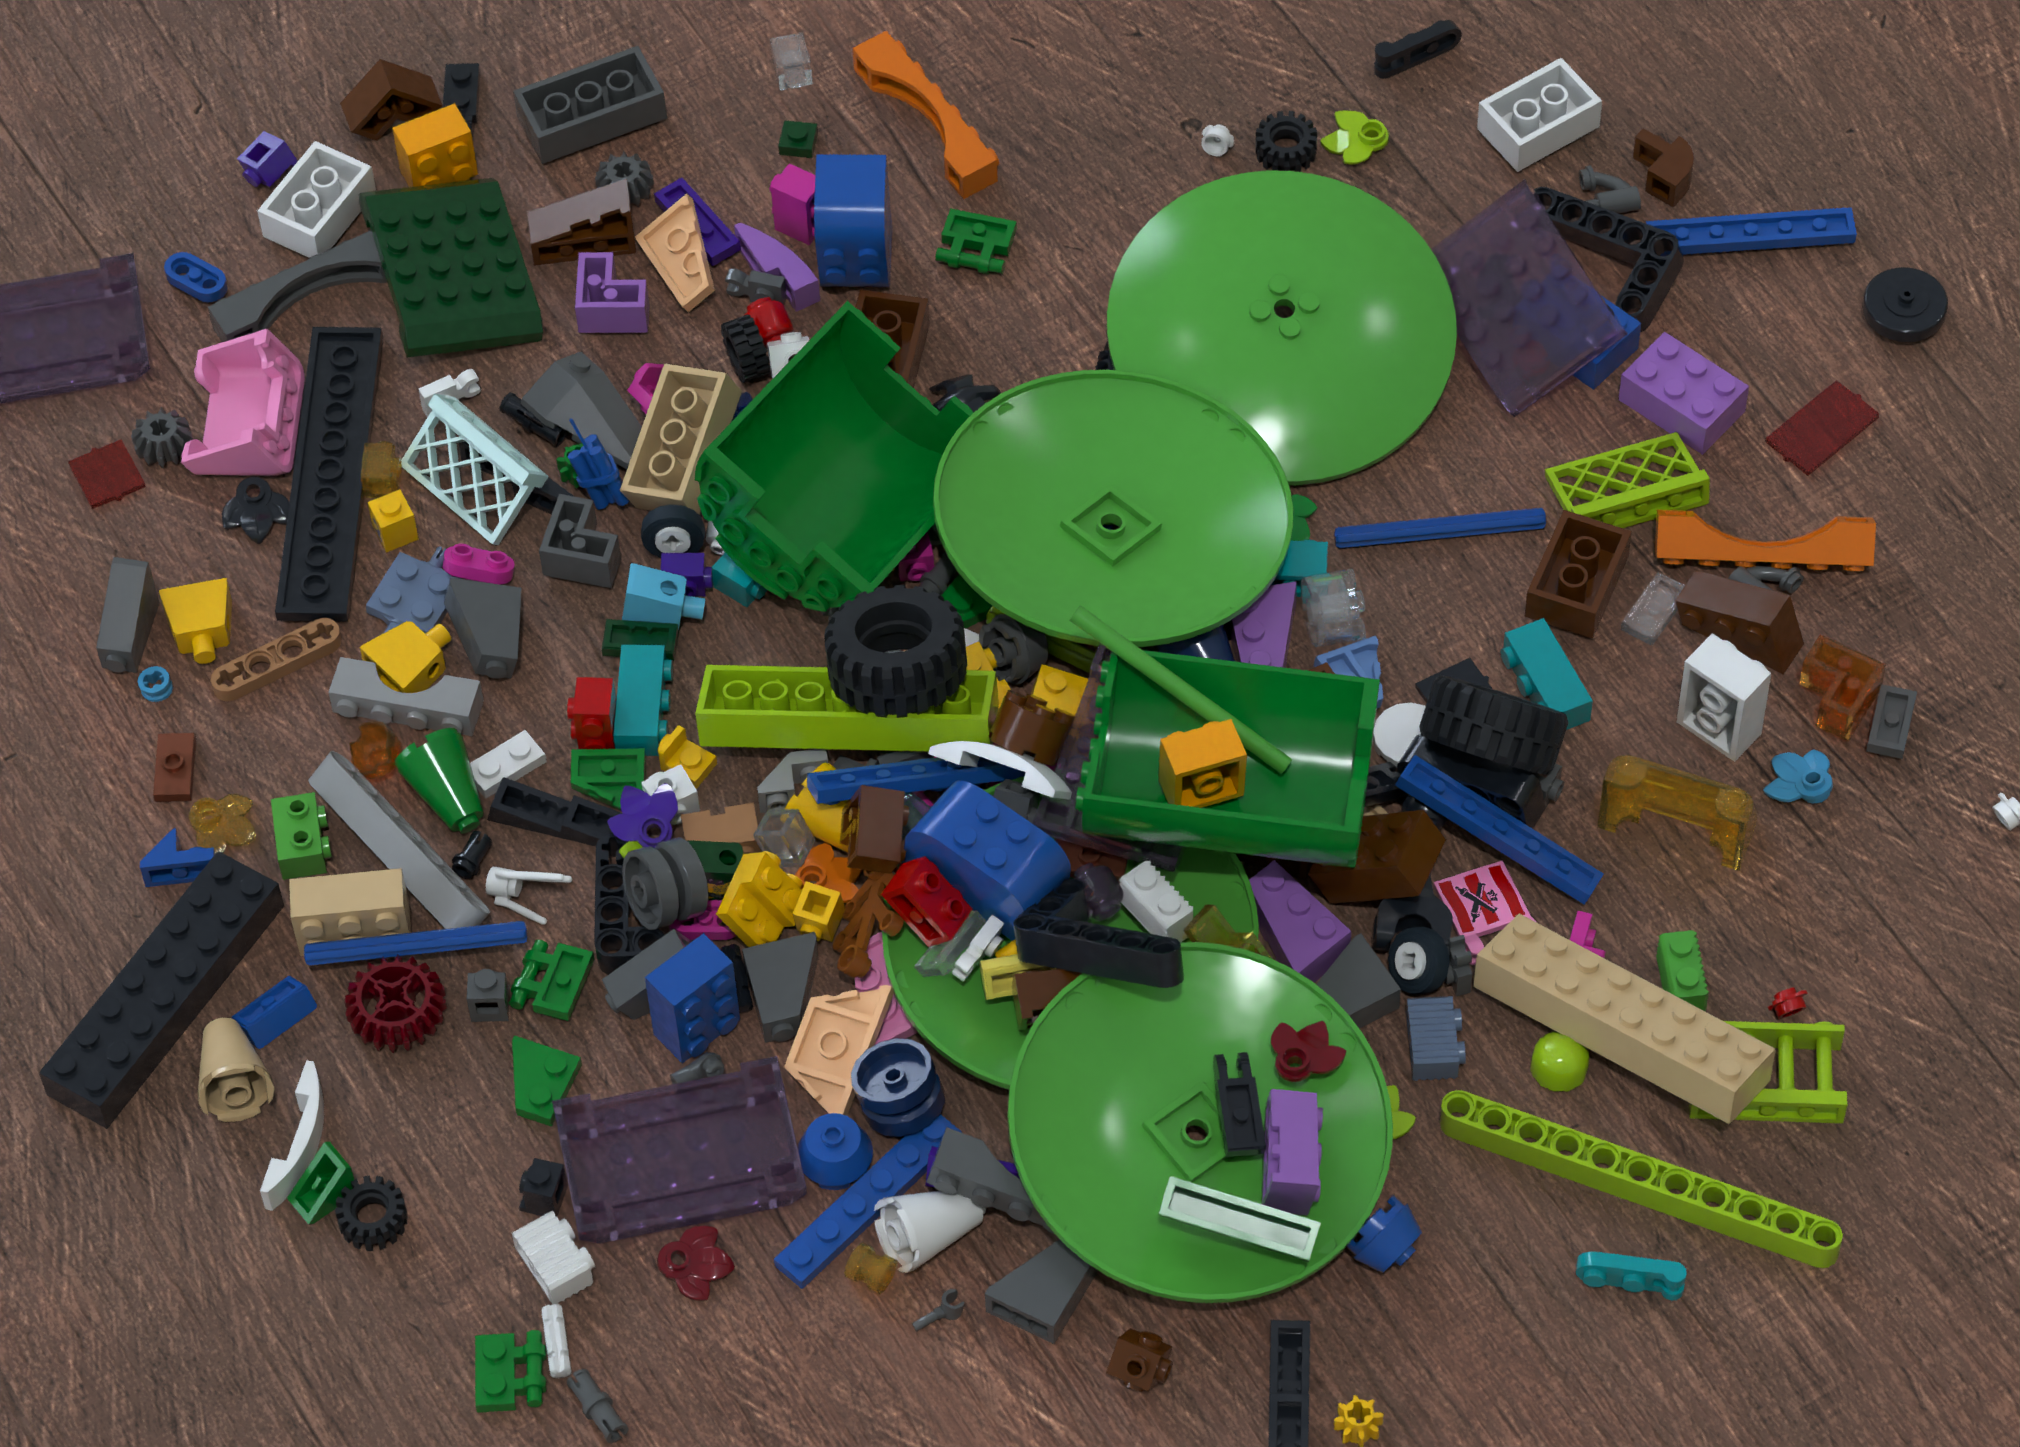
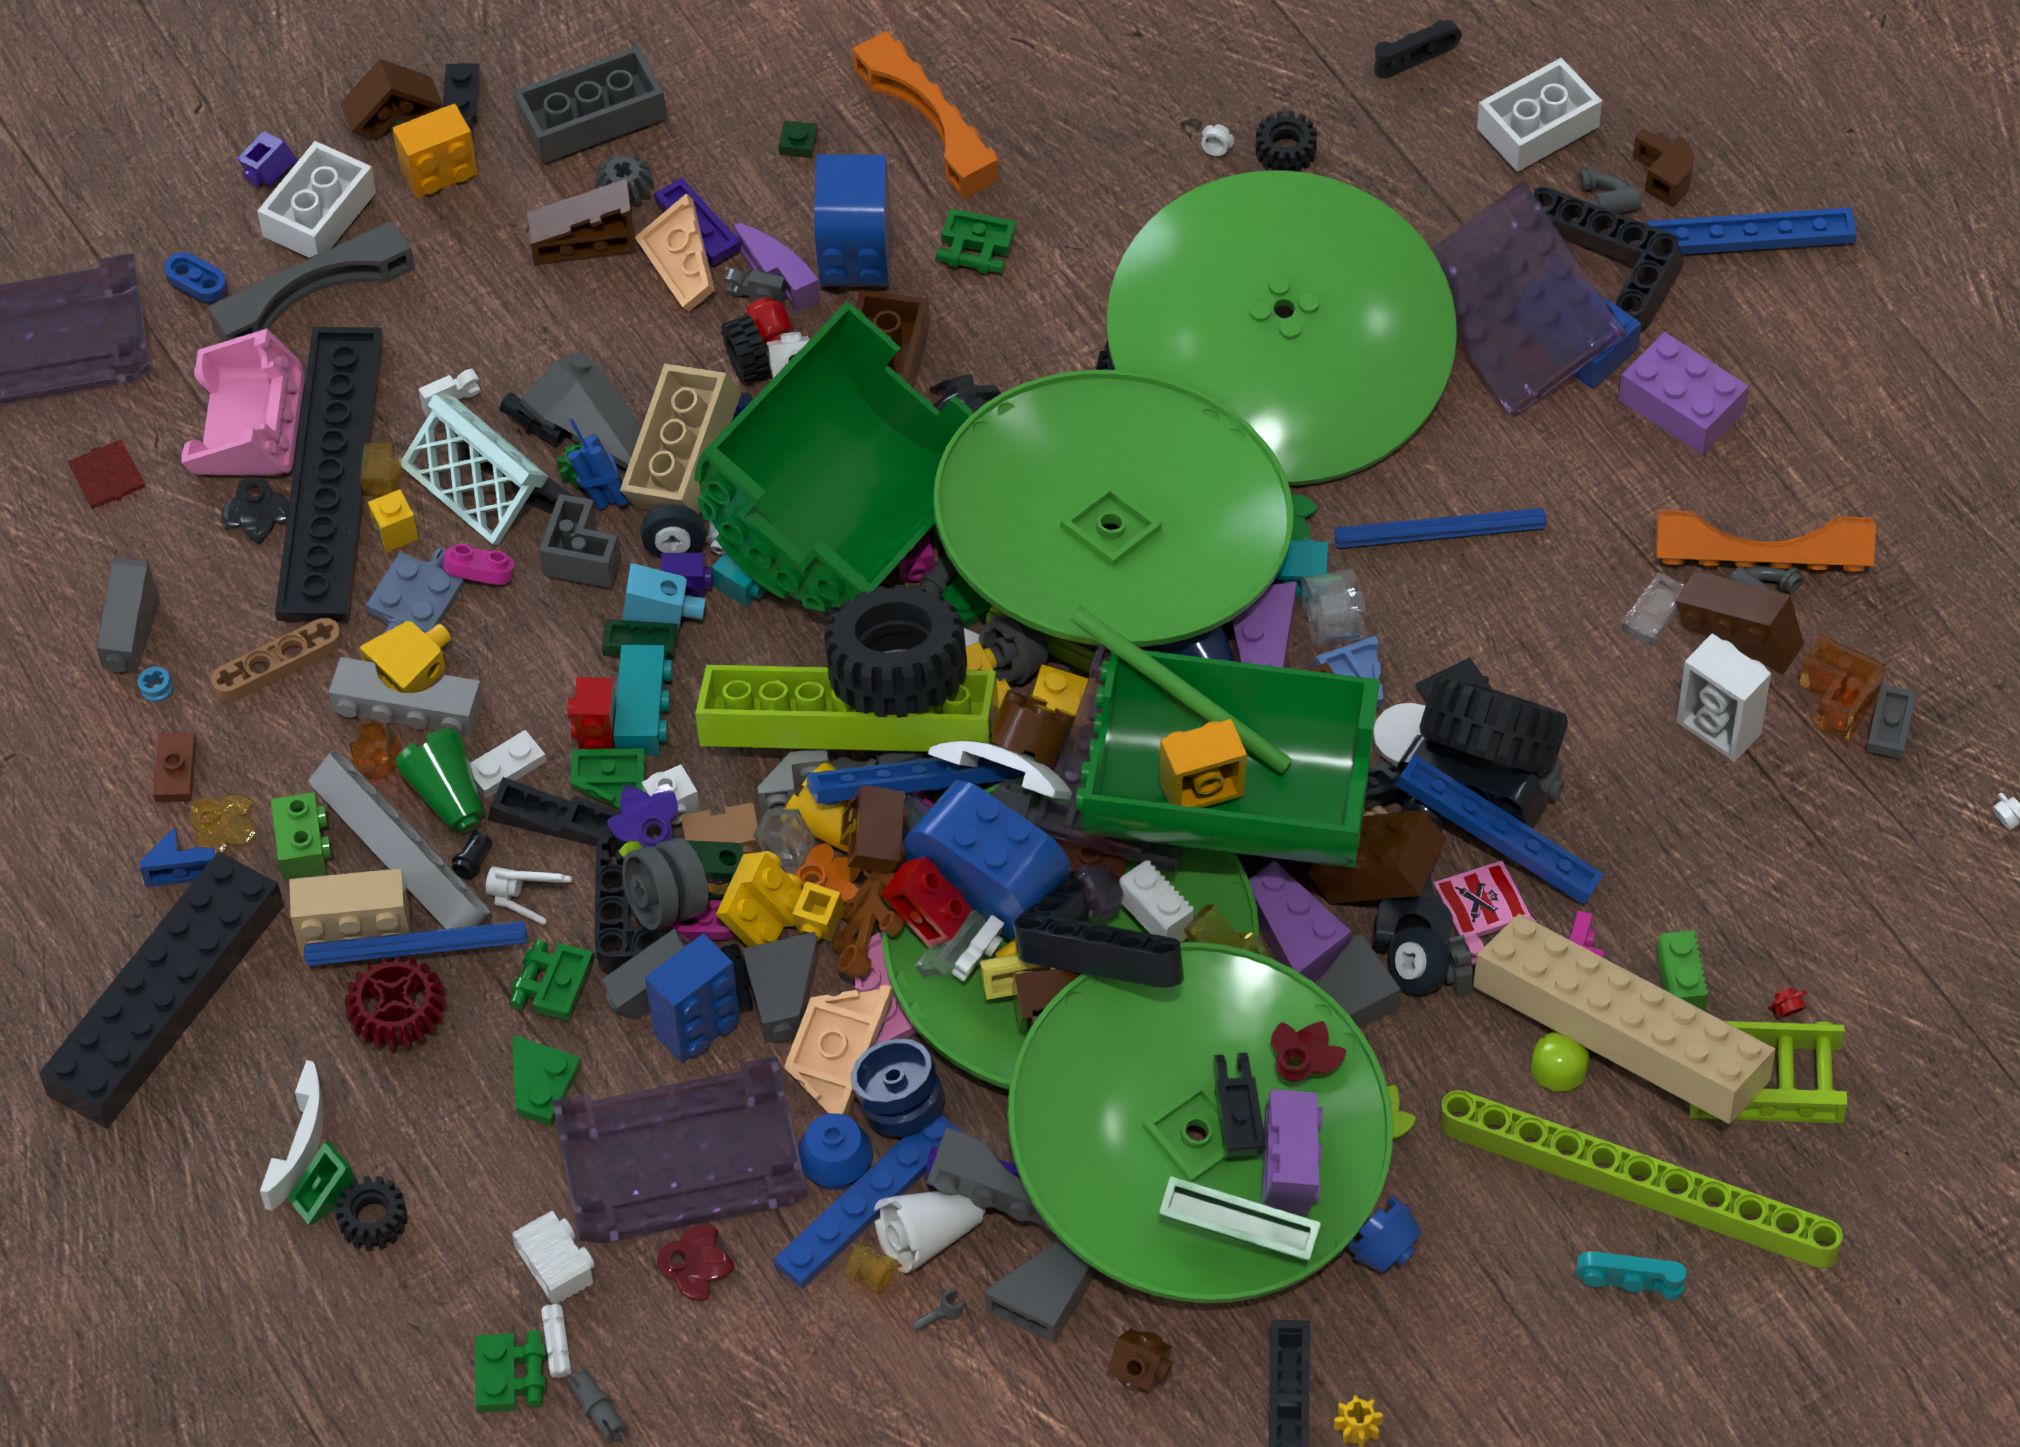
(161, 437): dark grey gear -> none
(199, 617): yellow torso -> none
(231, 1073): tan cone -> none
(275, 1011): blue slope -> none
(453, 267): dark green slope -> none
(486, 624): dark grey slope -> none
(488, 987): dark grey brick -> none
(543, 1187): black brick -> none
(608, 303): medium lavender brick -> none
(645, 384): dark pink bracket -> none
(677, 750): yellow bracket -> none
(705, 1066): dark grey arm -> none
(791, 61): clear brick -> none
(794, 203): dark pink brick -> none
(1355, 136): lime plate -> none
(1433, 1038): sand blue brick -> none
(1546, 672): teal brick -> none
(1578, 573): reddish brown brick -> none
(1635, 502): lime fence -> none
(1641, 784): clear yellow windscreen -> none
(1800, 777): dark azure plate -> none
(1822, 428): clear red piece -> none
(1905, 304): black wheel -> none

